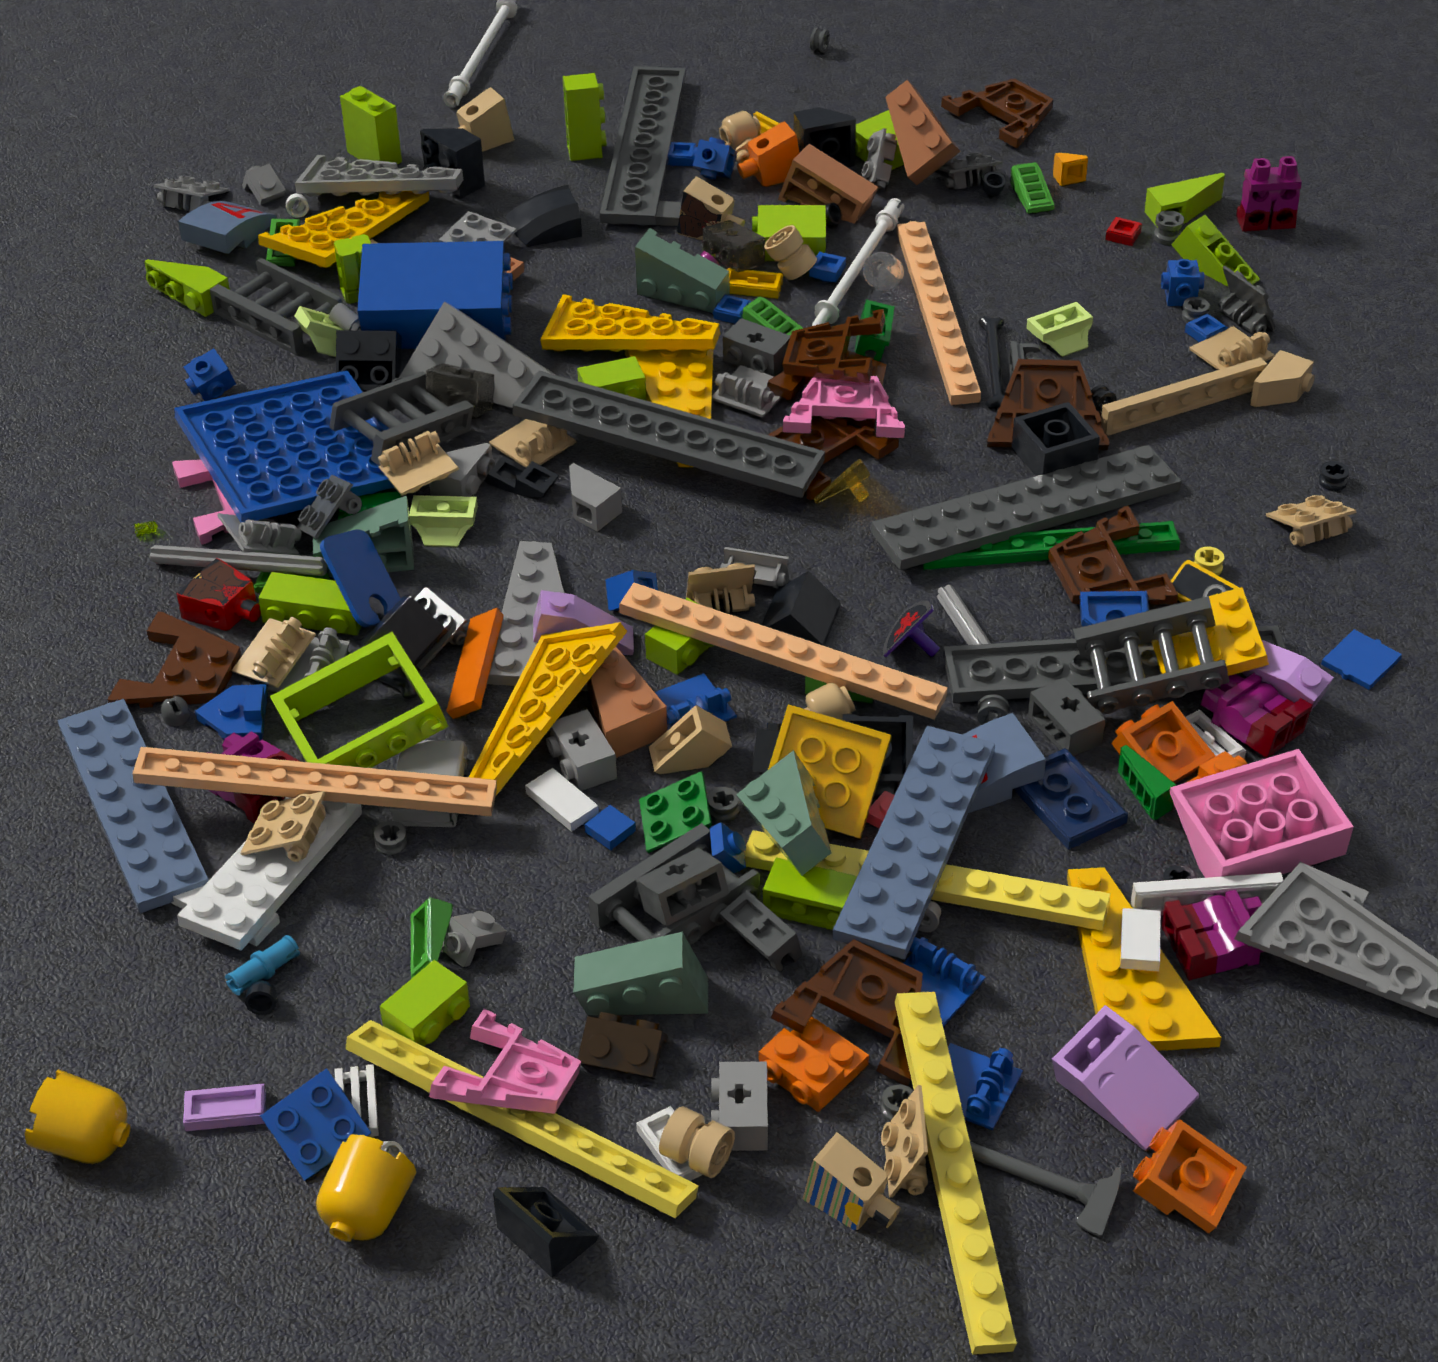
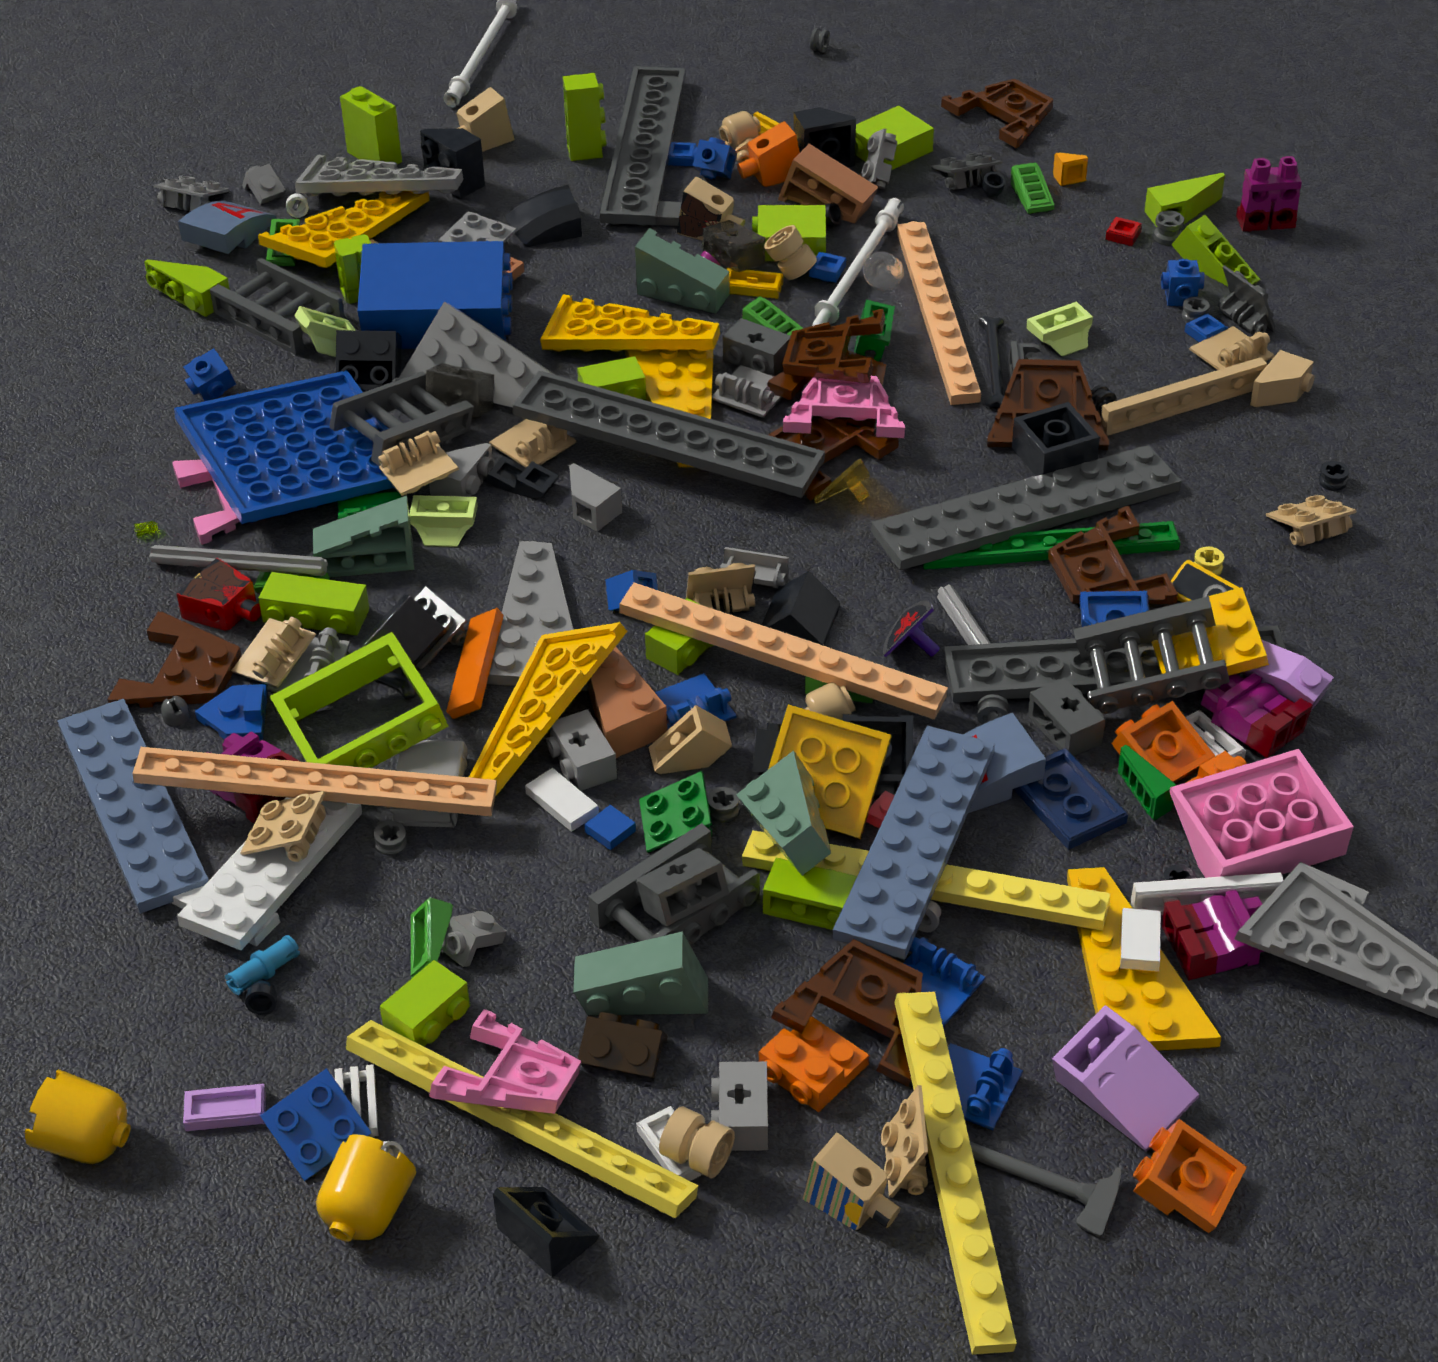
(262, 535): light grey hinge -> none
(332, 494): dark grey hinge -> none
(344, 317): light grey hinge -> none
(359, 574): blue piece -> none
(568, 612): lavender slope -> none
(728, 847): blue plate -> none
(730, 309): blue tile -> none
(762, 929): dark grey hinge -> none
(892, 1093): dark grey bush -> none
(919, 133): nougat wedge -> none
(1361, 659): blue piece -> none

